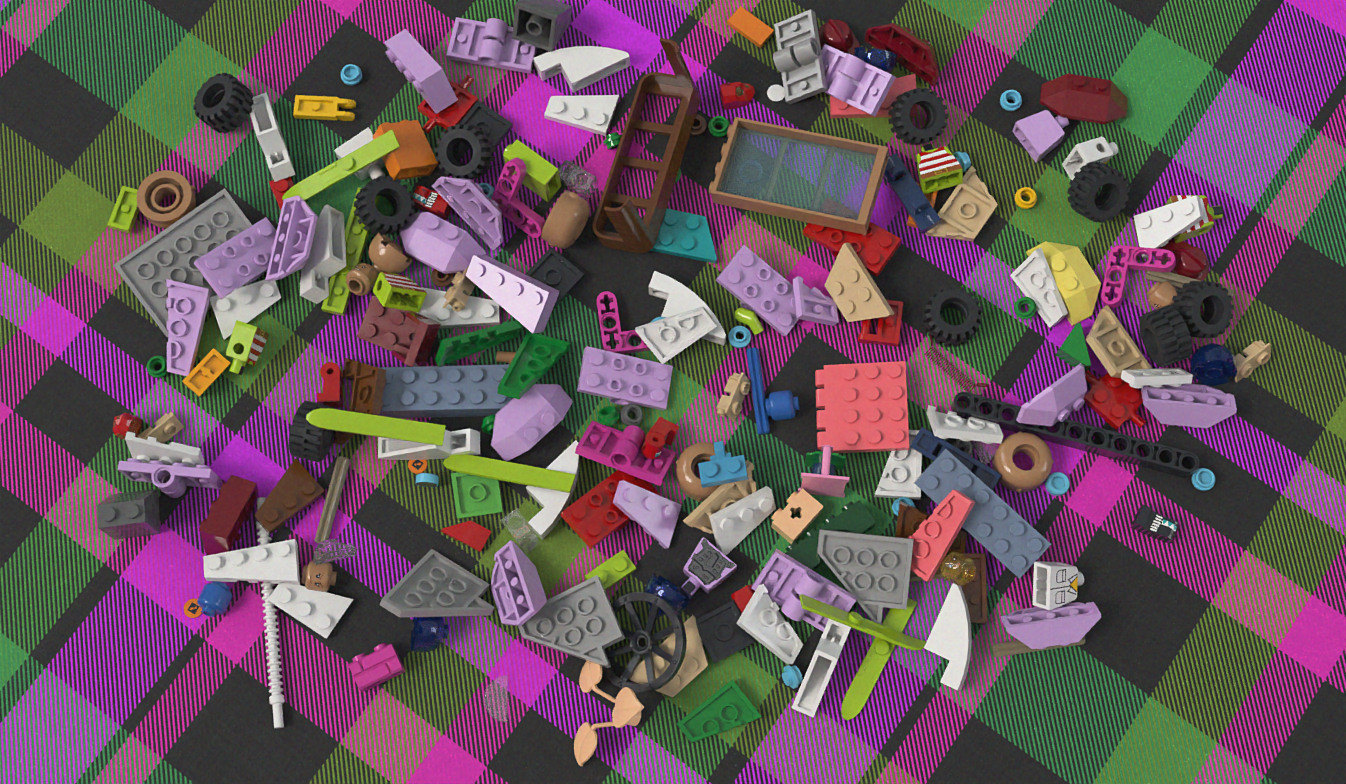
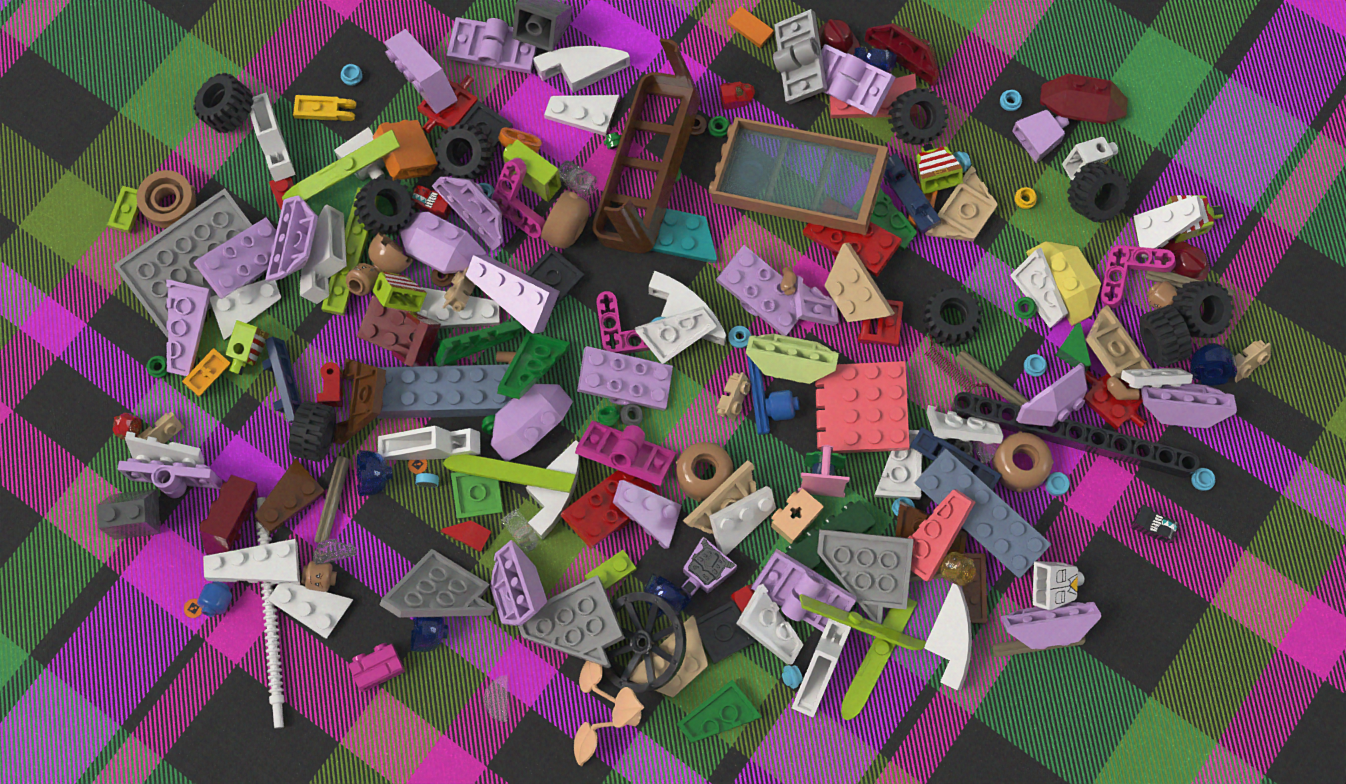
(281, 366): none -> dark blue hinge
(371, 472): none -> clear blue cylinder
(377, 426): lime piece -> none
(509, 136): none -> orange plate
(660, 433): red leg -> none
(722, 468): dark azure hinge -> none
(749, 317): lime arm -> none
(776, 93): white sticker -> none
(788, 281): none -> medium nougat arm
(791, 357): none -> yellowish green wedge
(890, 219): none -> green wing
(990, 378): none -> dark tan axle
(1035, 365): none -> medium azure plate
(1120, 392): none -> medium nougat arm

